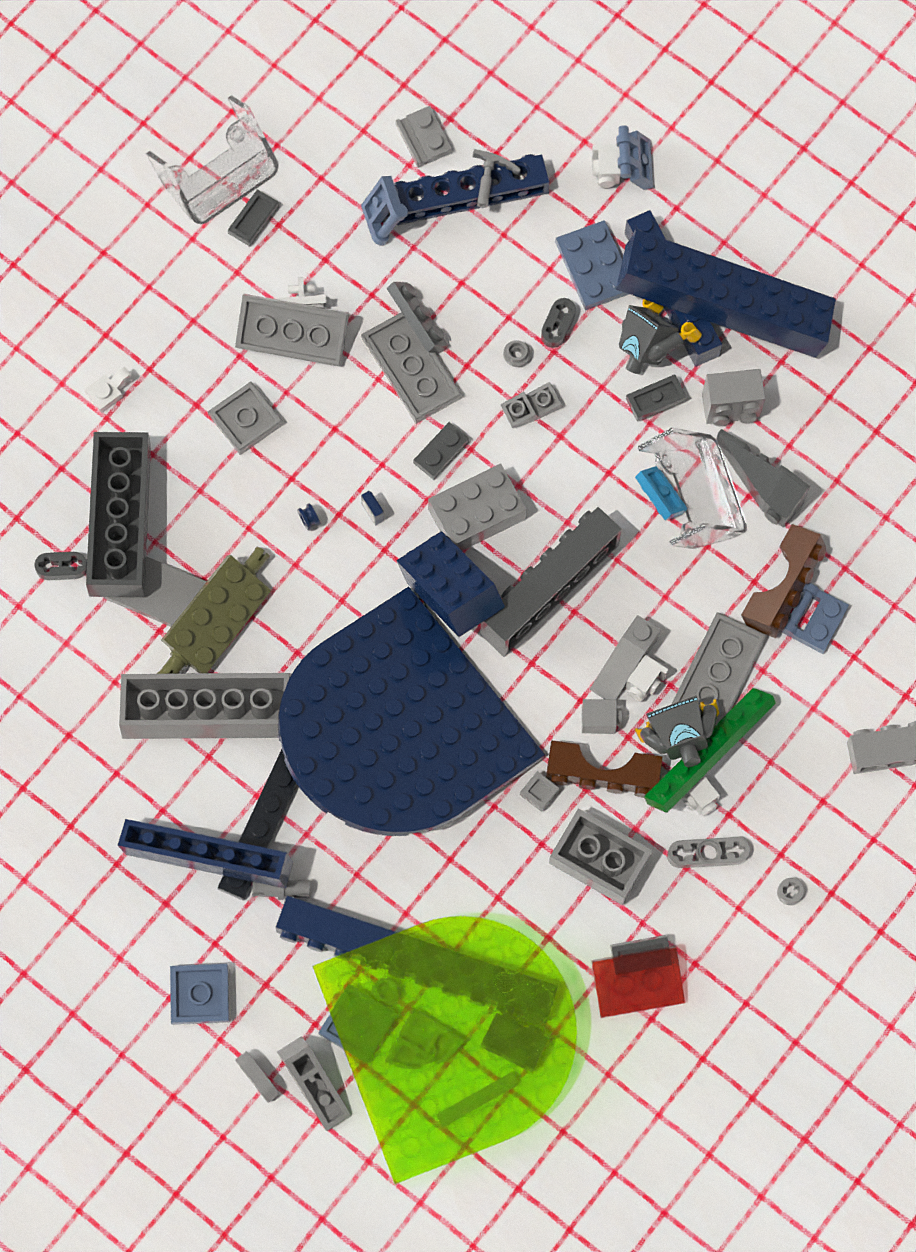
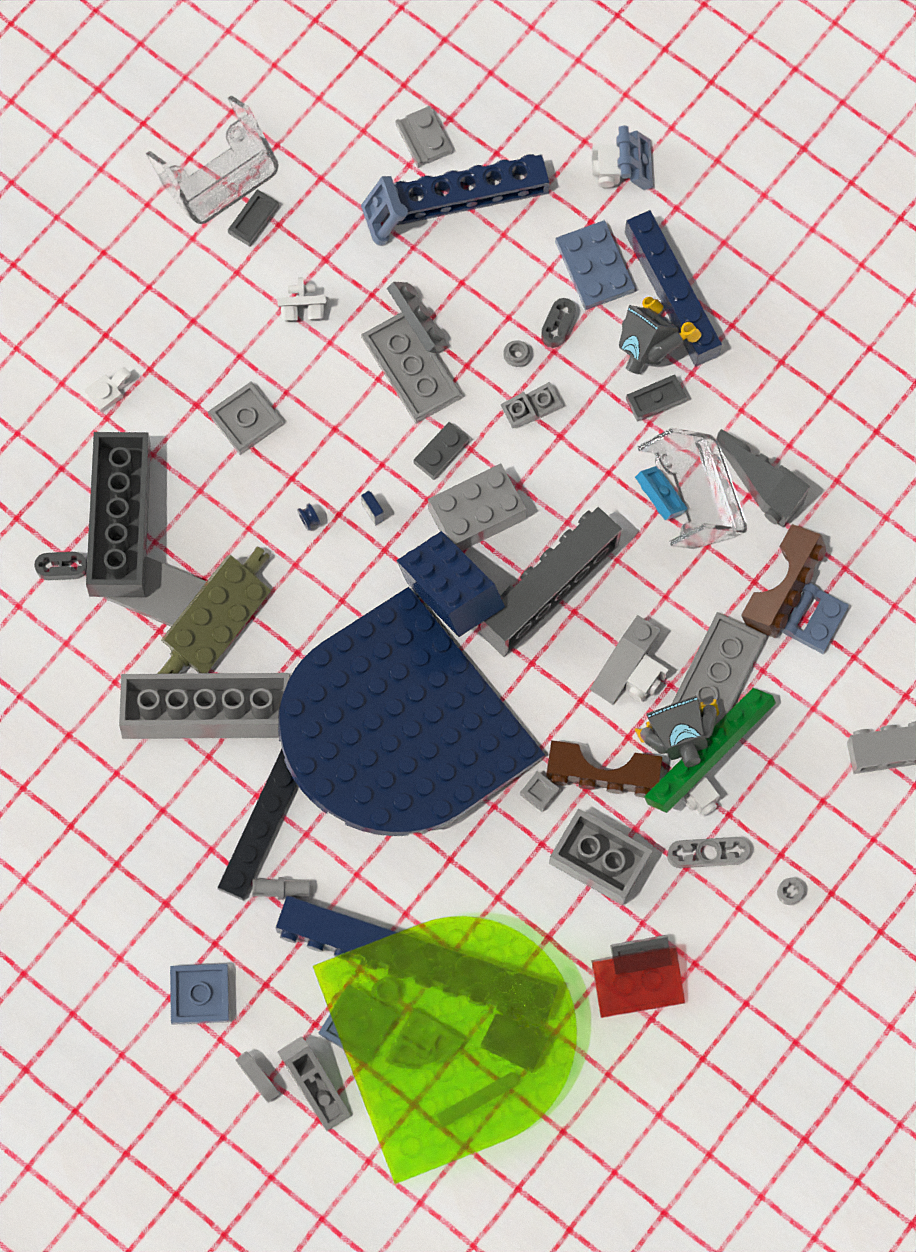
(205, 853): dark blue brick -> none
(292, 329): light grey tile -> none
(485, 185): light grey piece -> none
(600, 716): light grey brick -> none
(726, 293): dark blue brick -> none
(733, 397): light grey brick -> none

